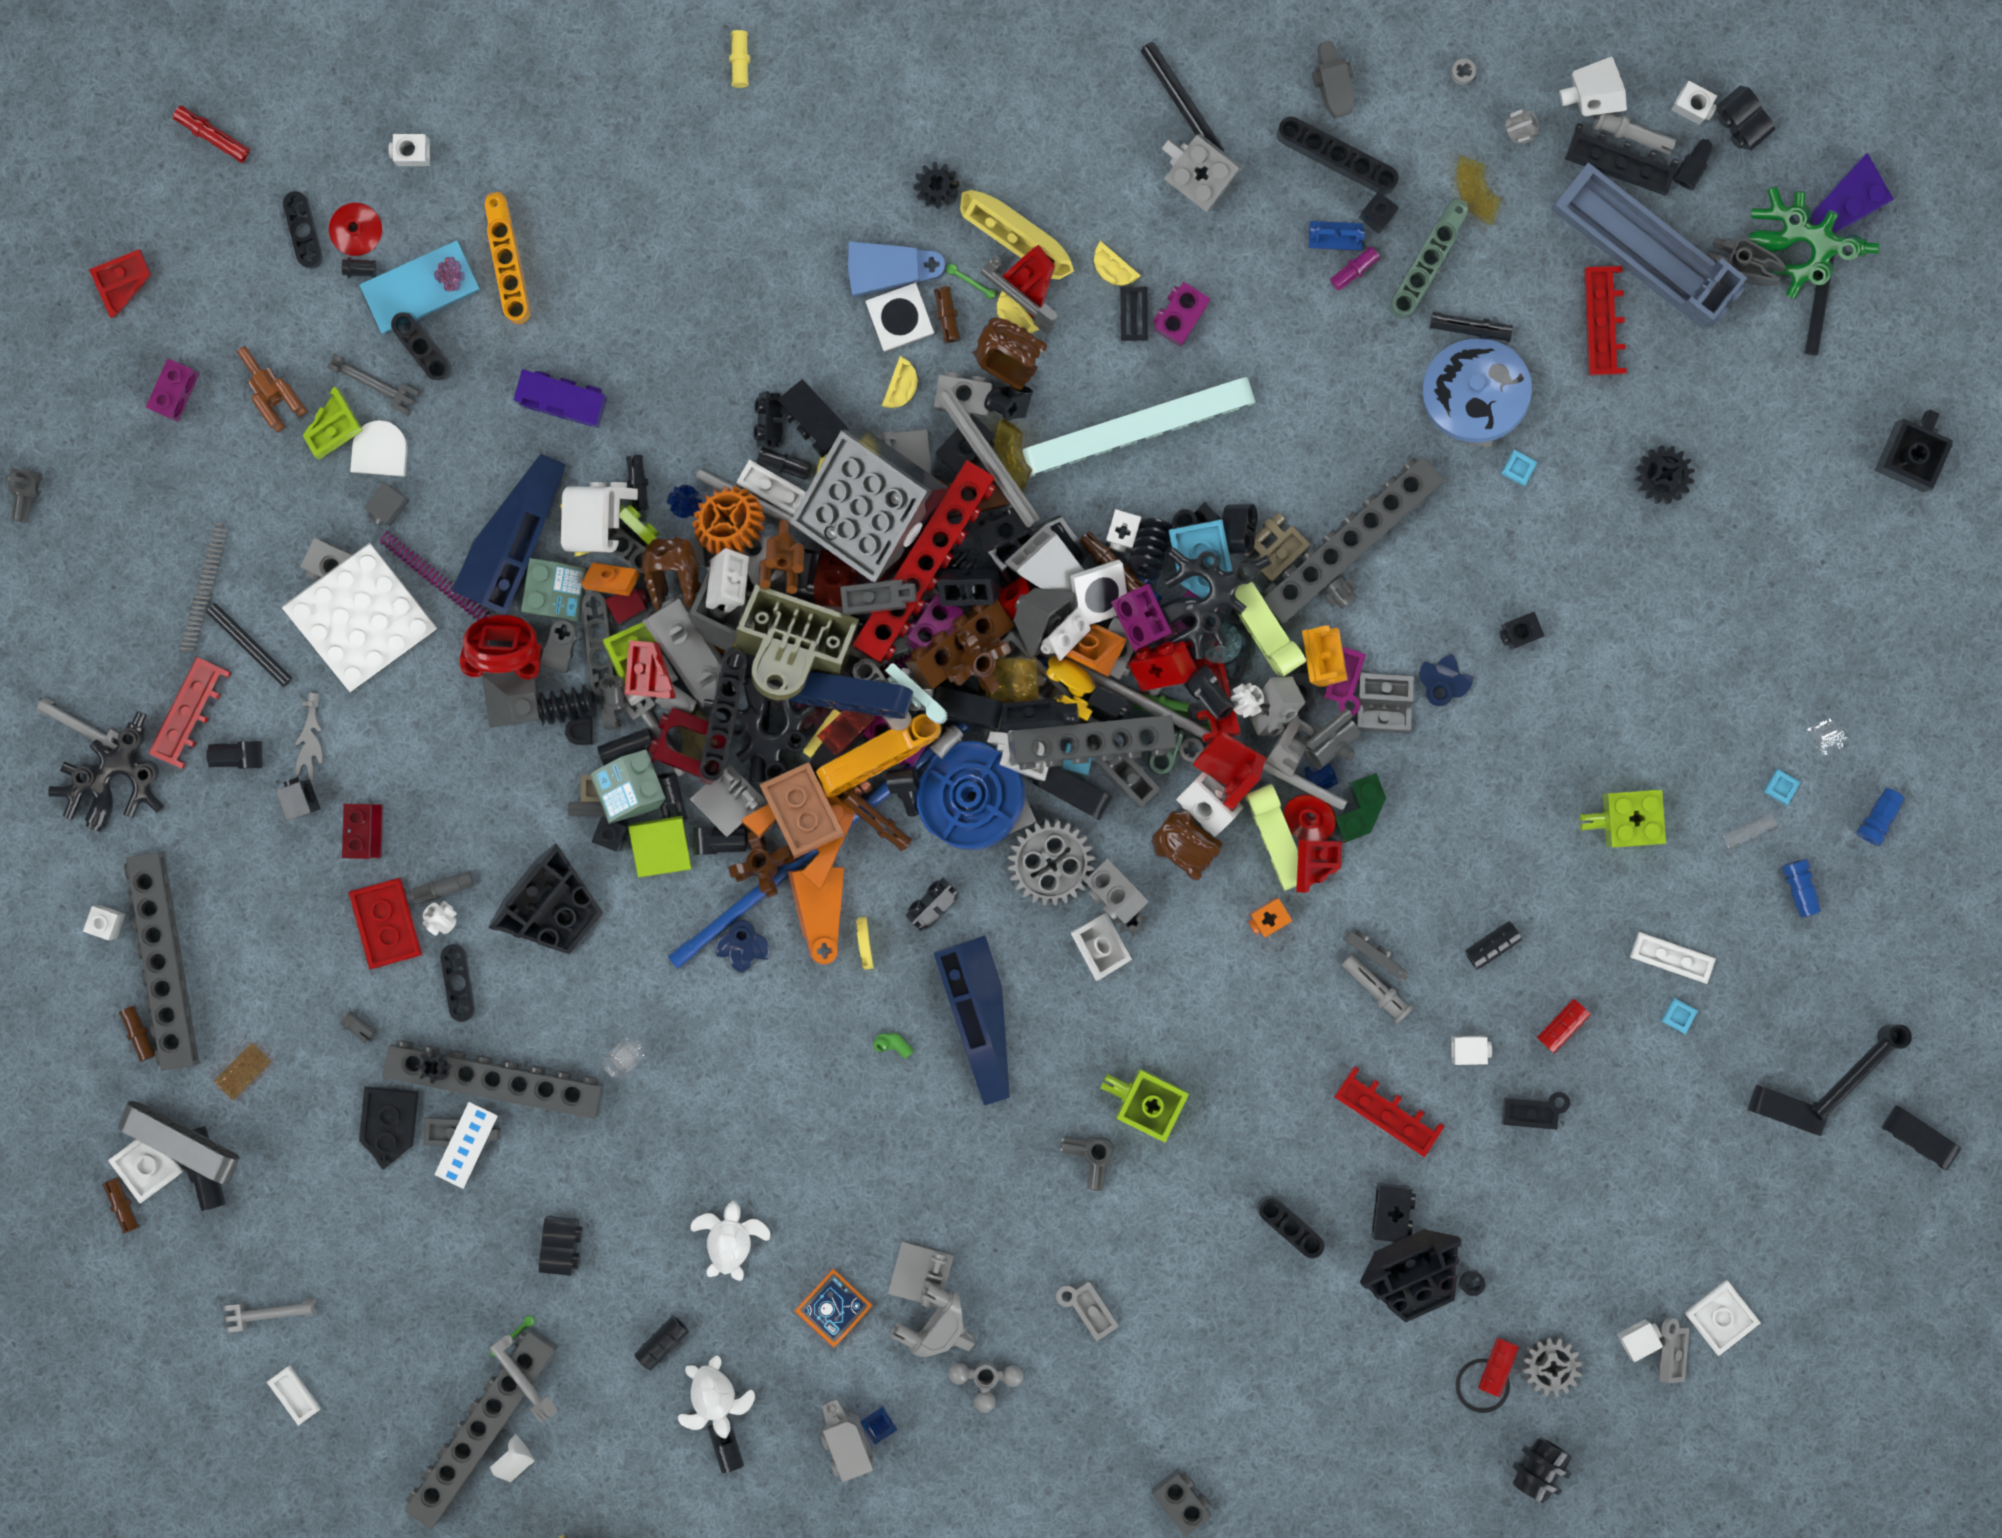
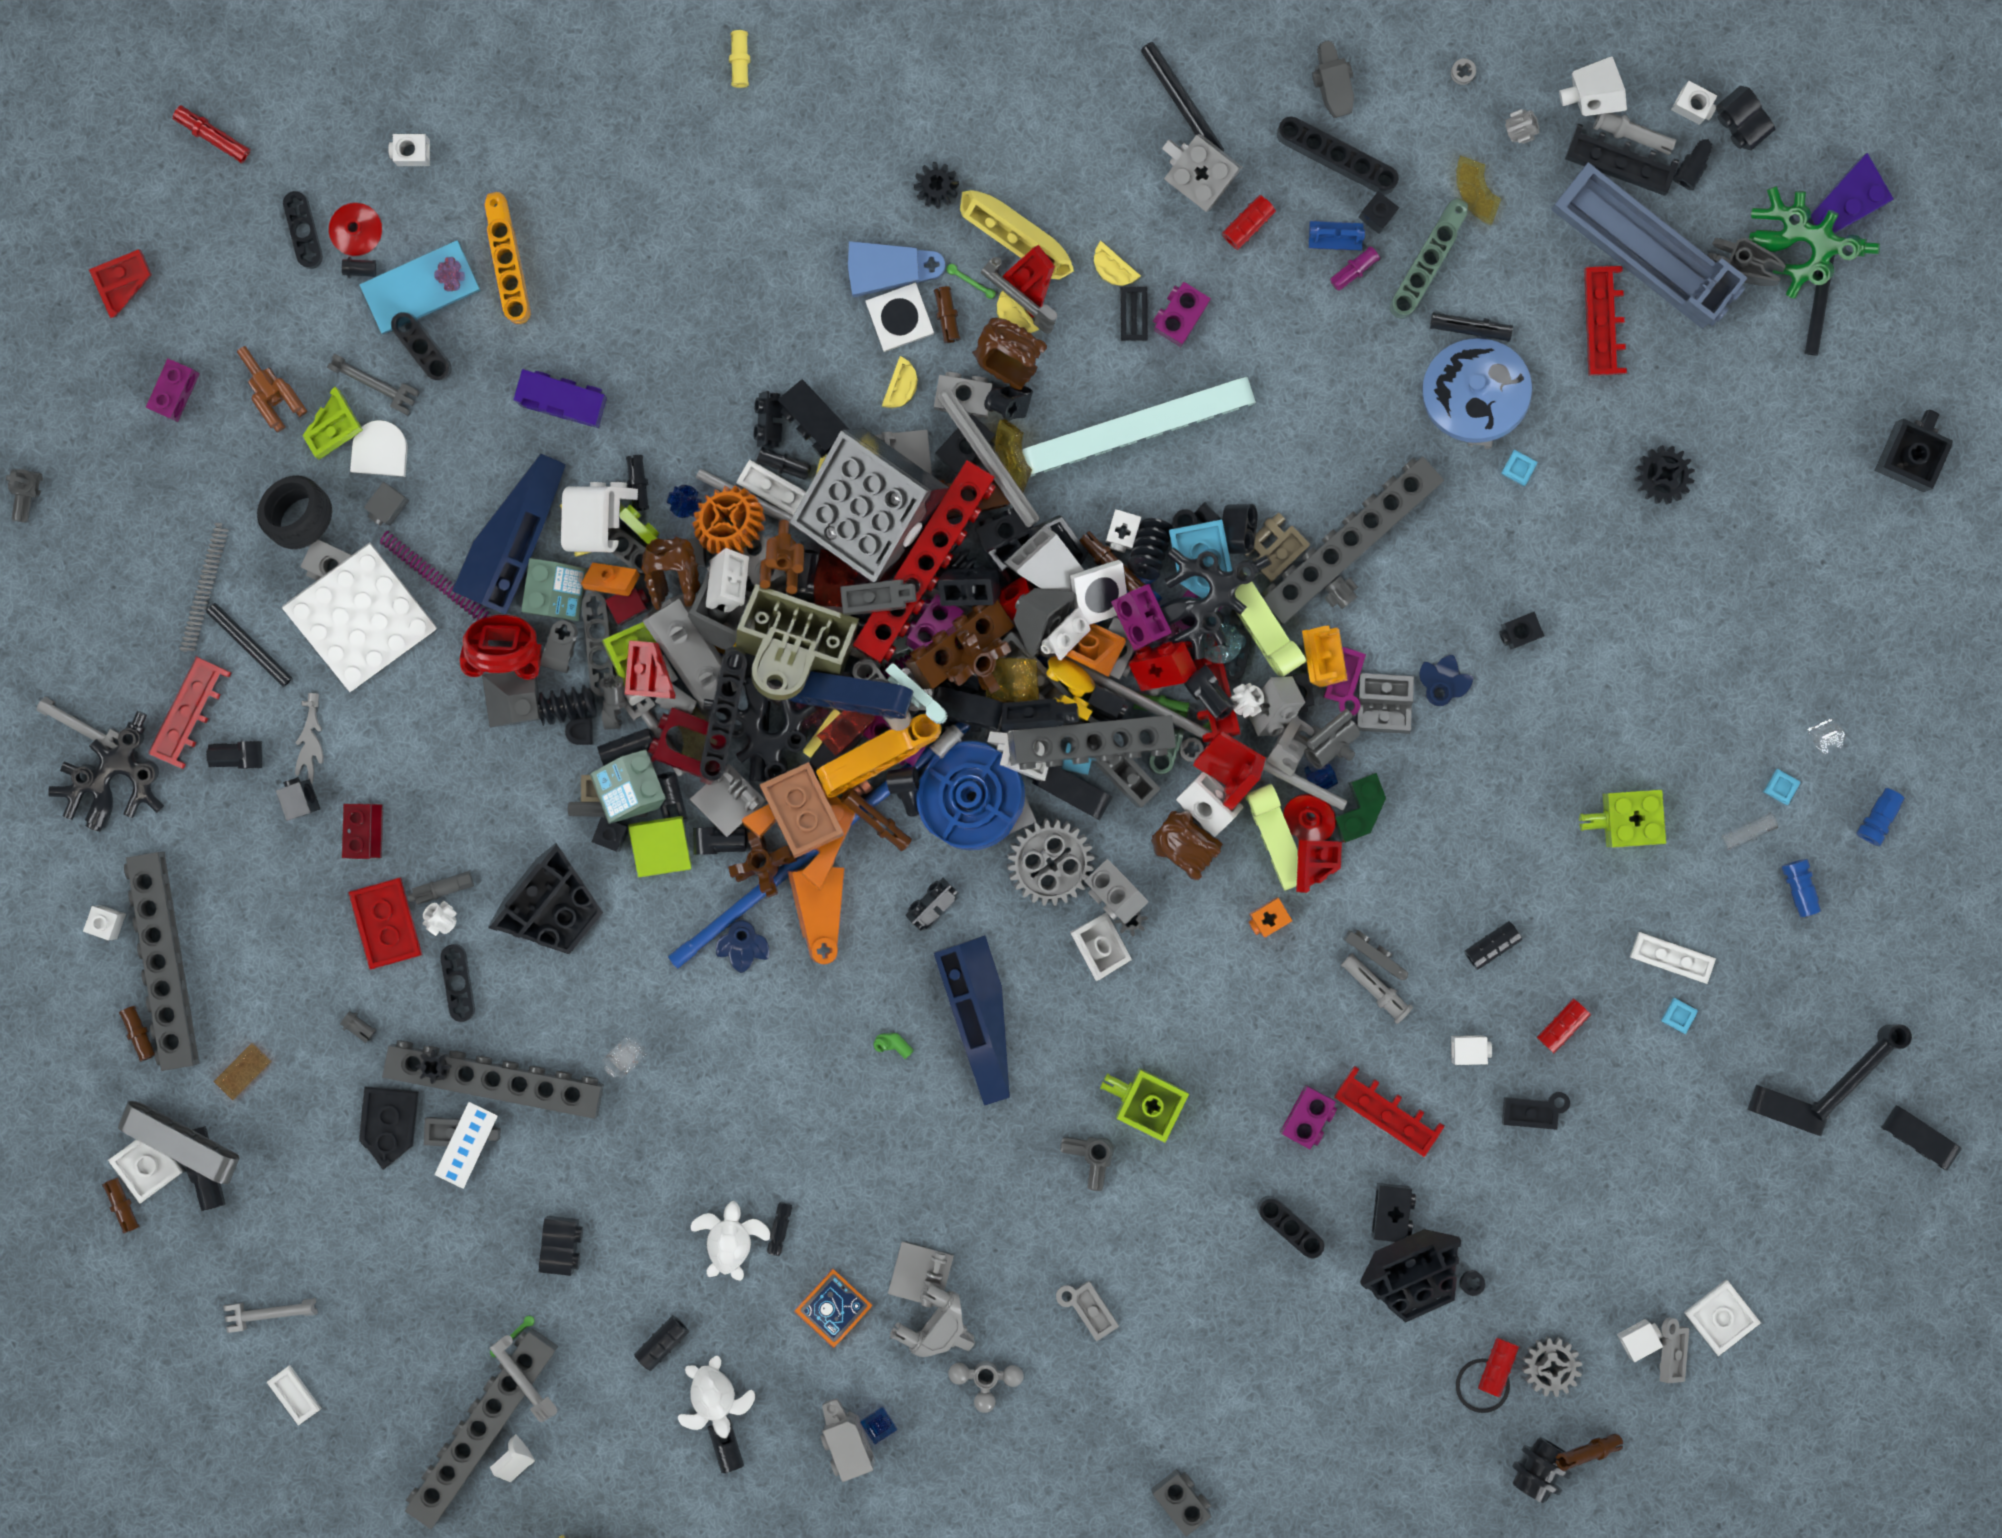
(308, 526): none -> black tyre
(779, 1229): none -> black axle
(864, 943): light yellow tile -> none
(1248, 222): none -> red axle
(1301, 1114): none -> magenta brick
(1595, 1449): none -> reddish brown pin

